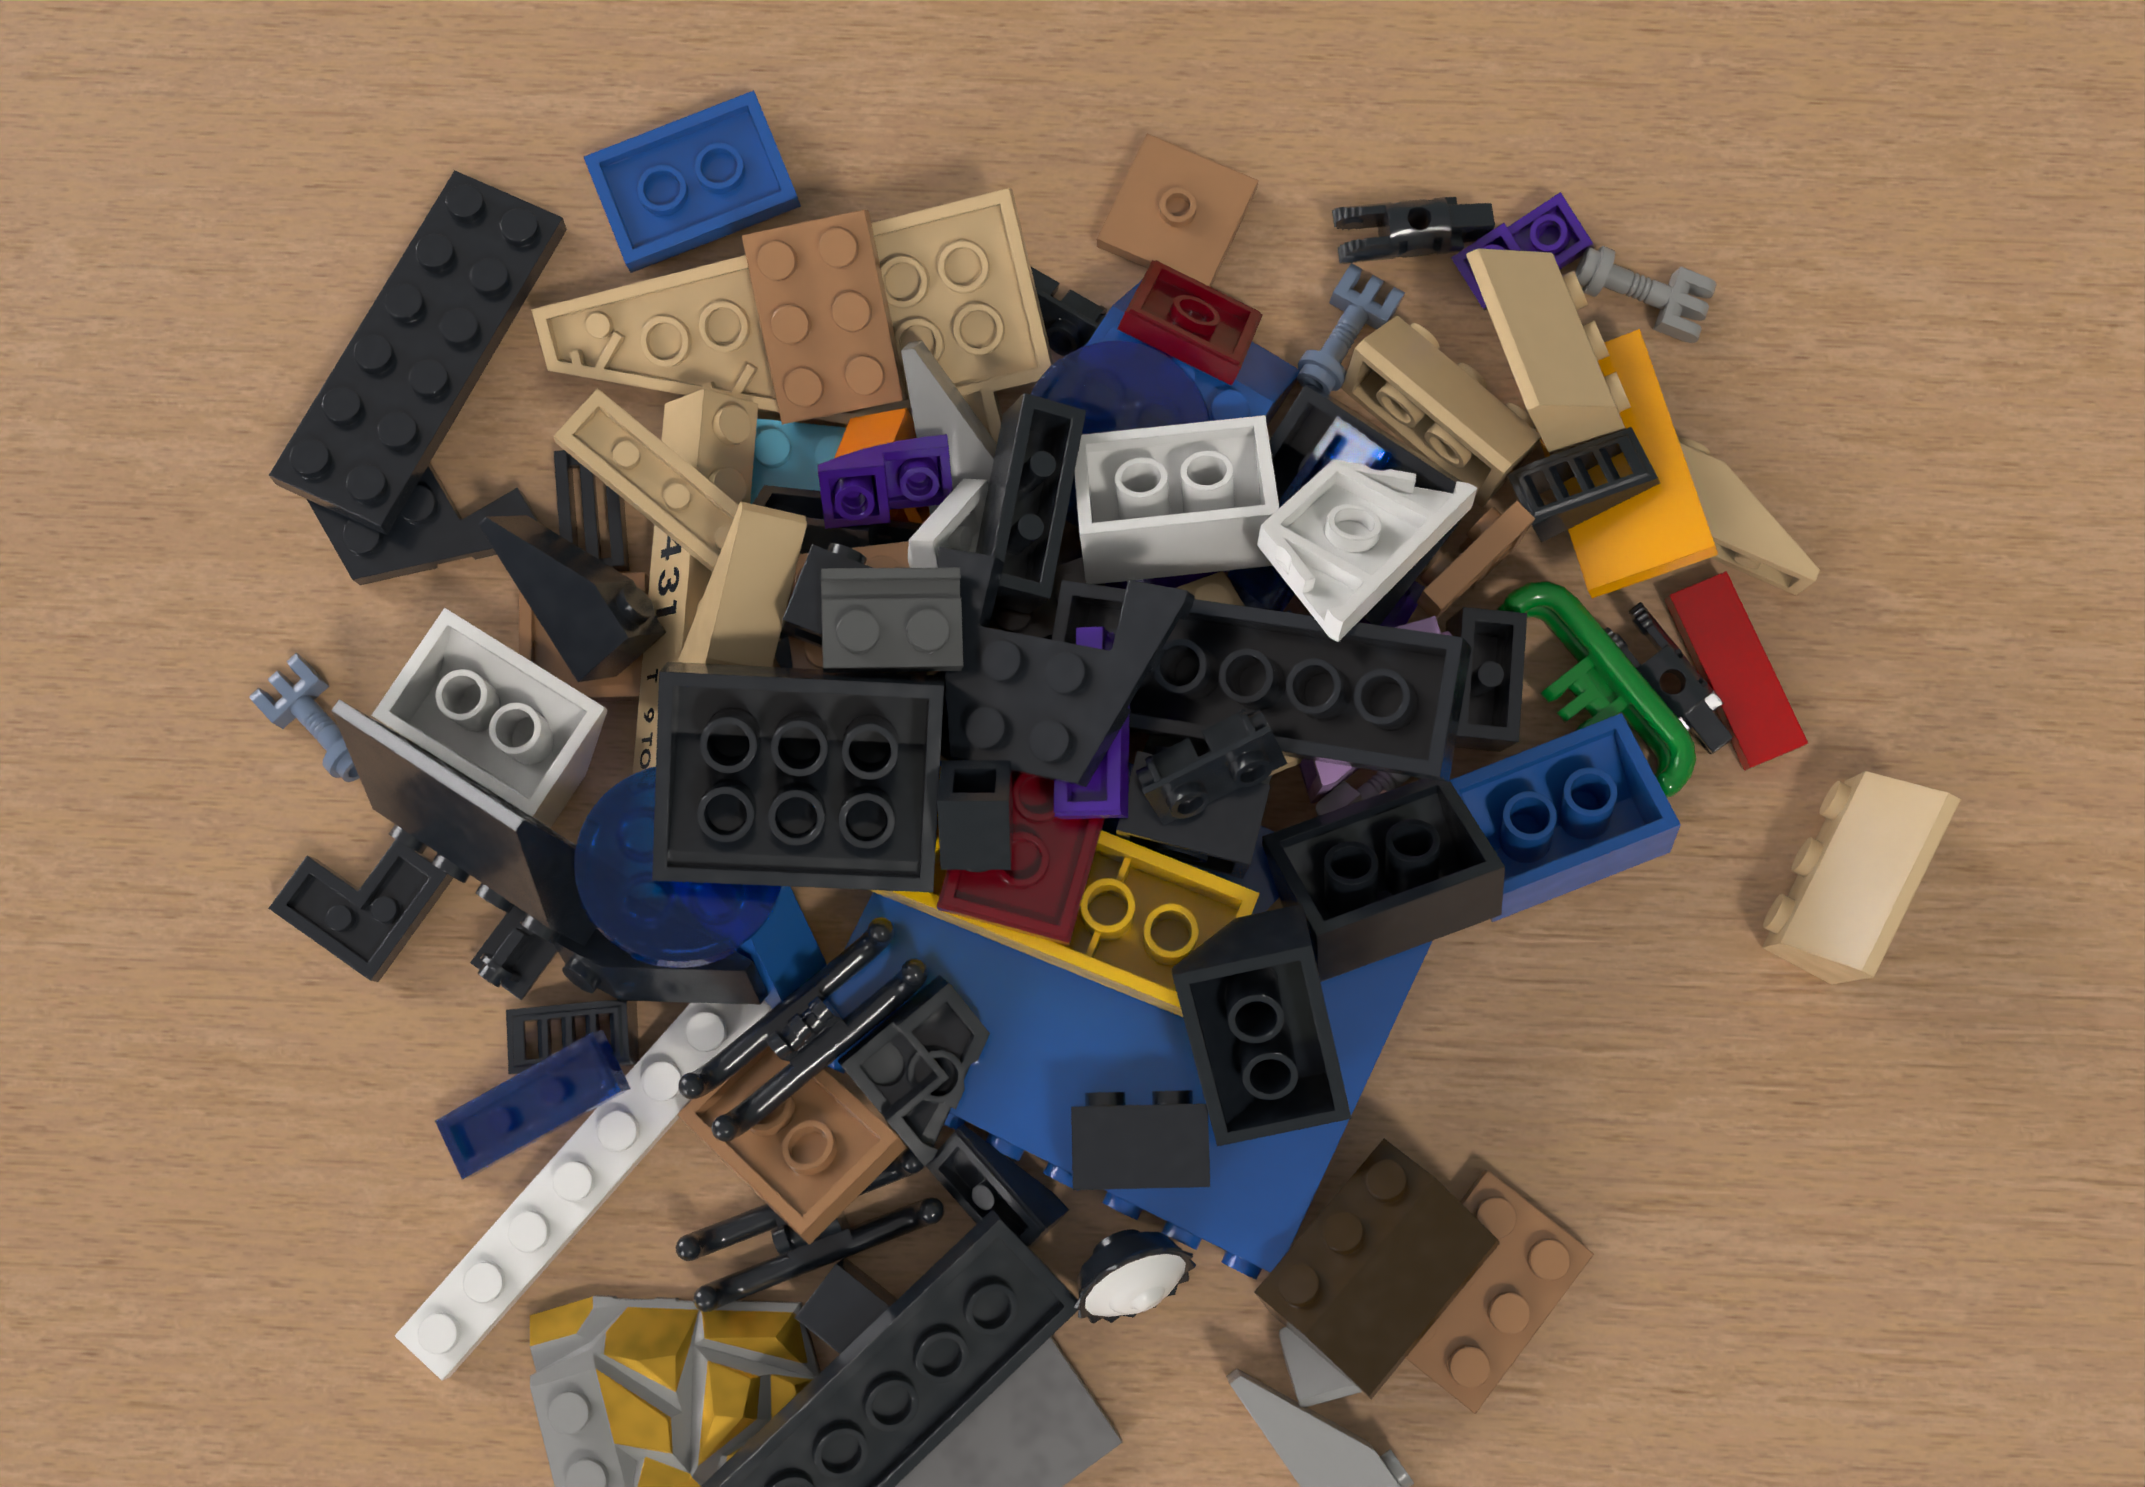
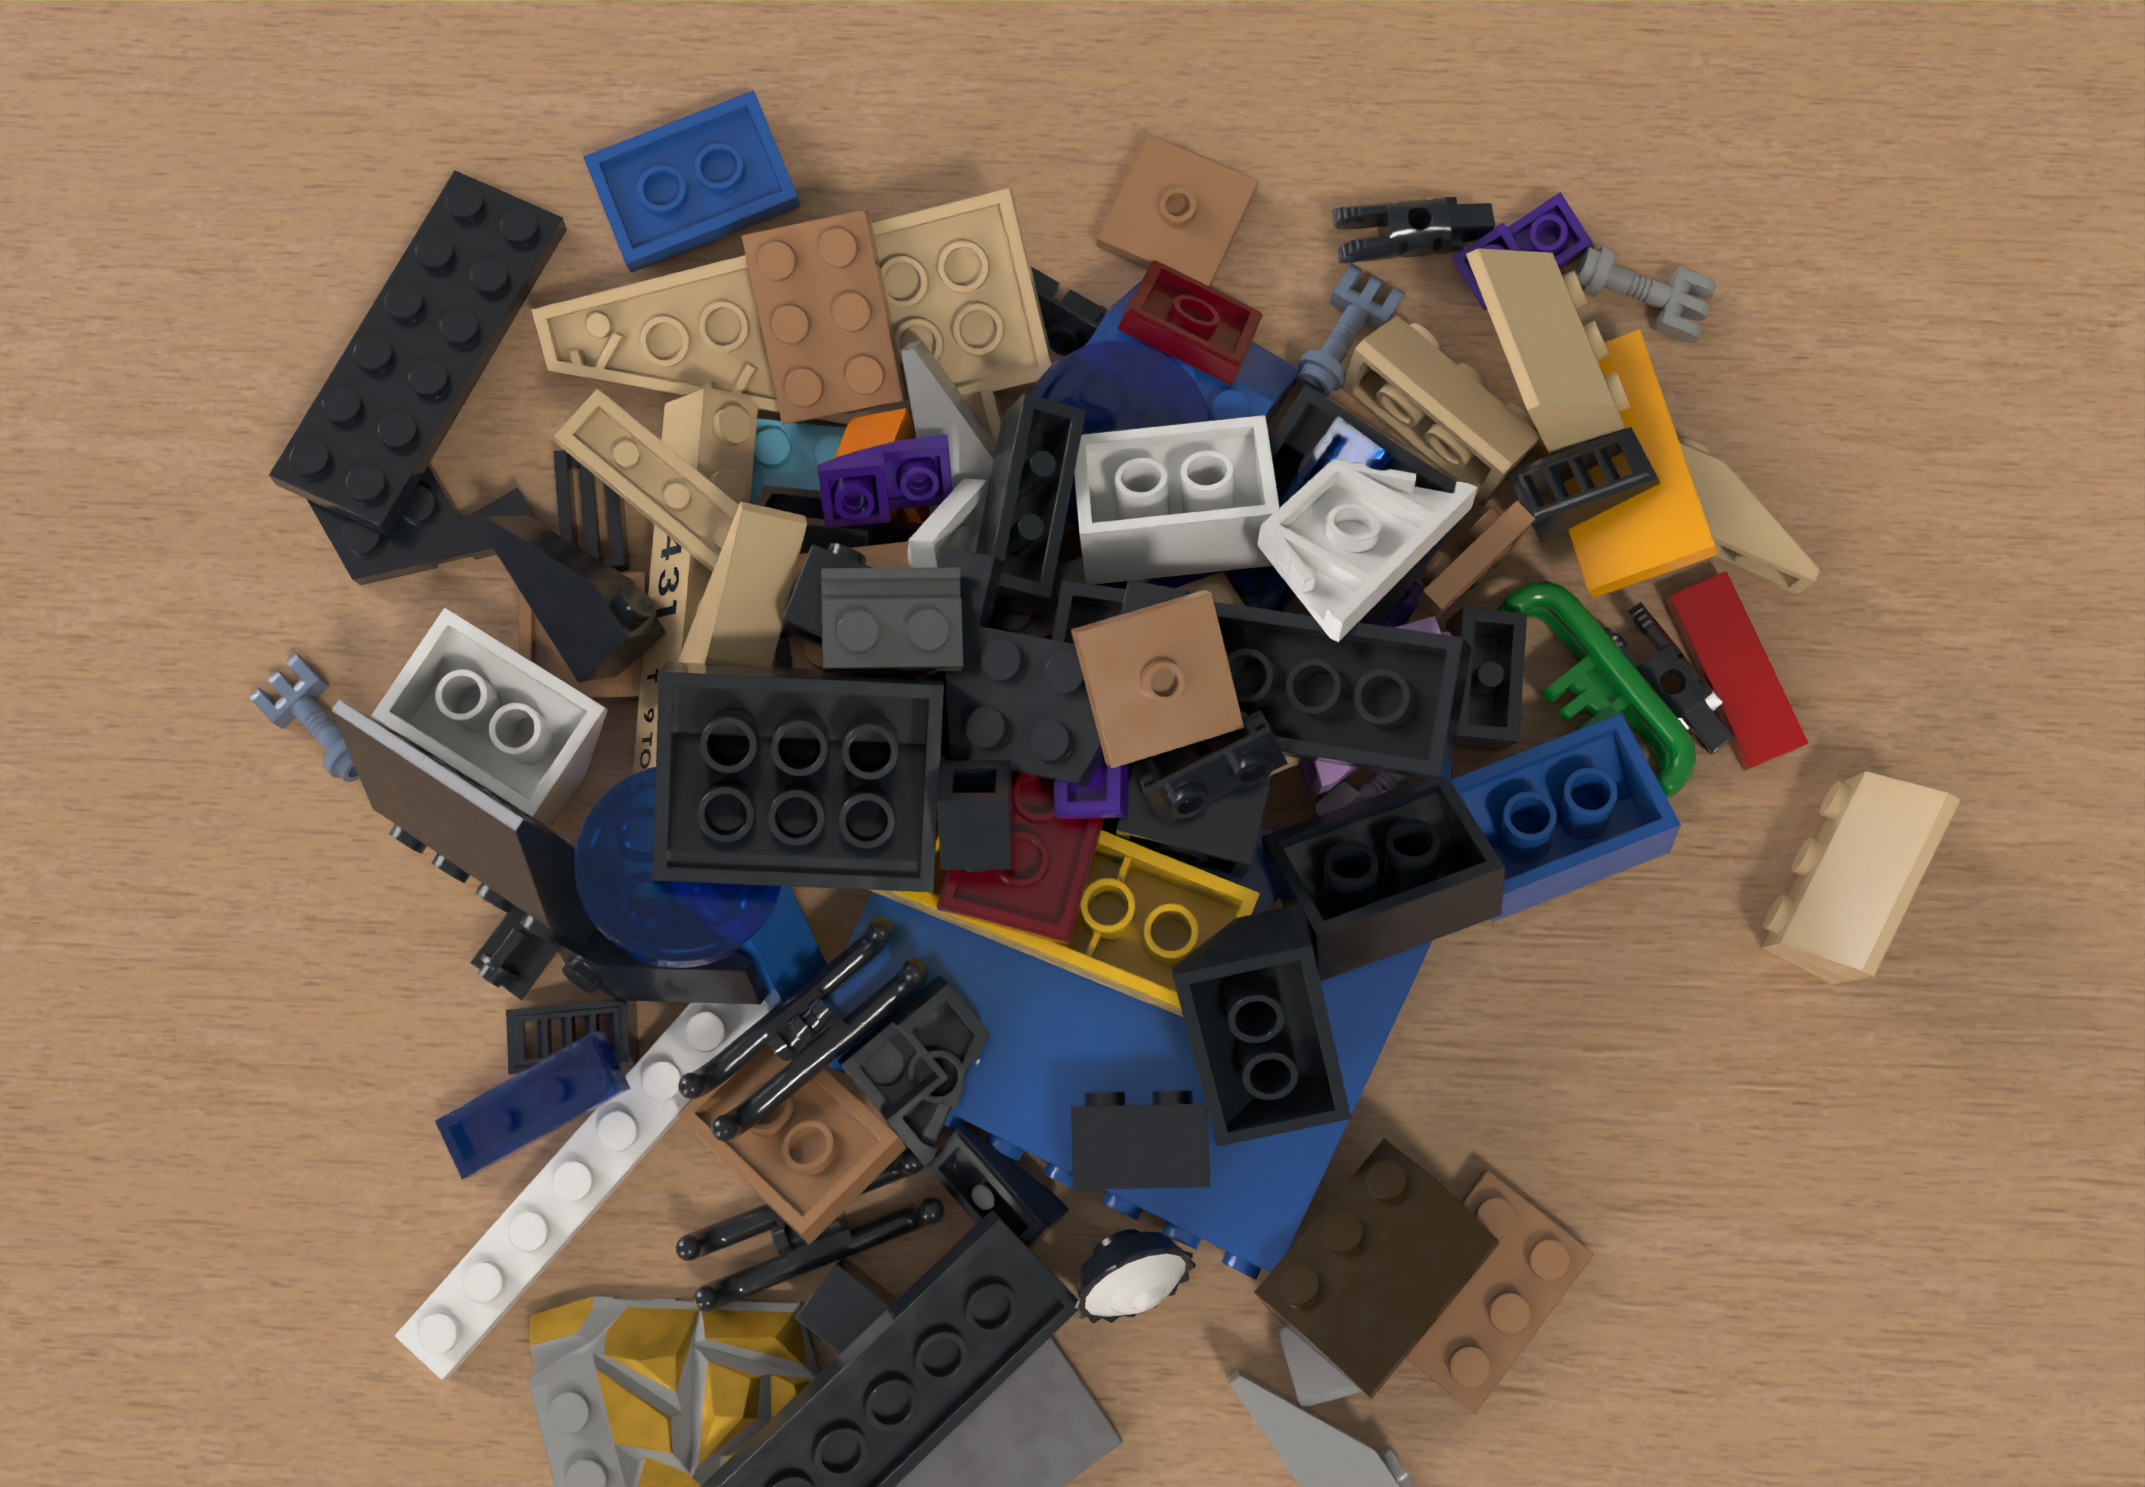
(367, 923): black plate -> none
(1158, 678): none -> medium nougat plate

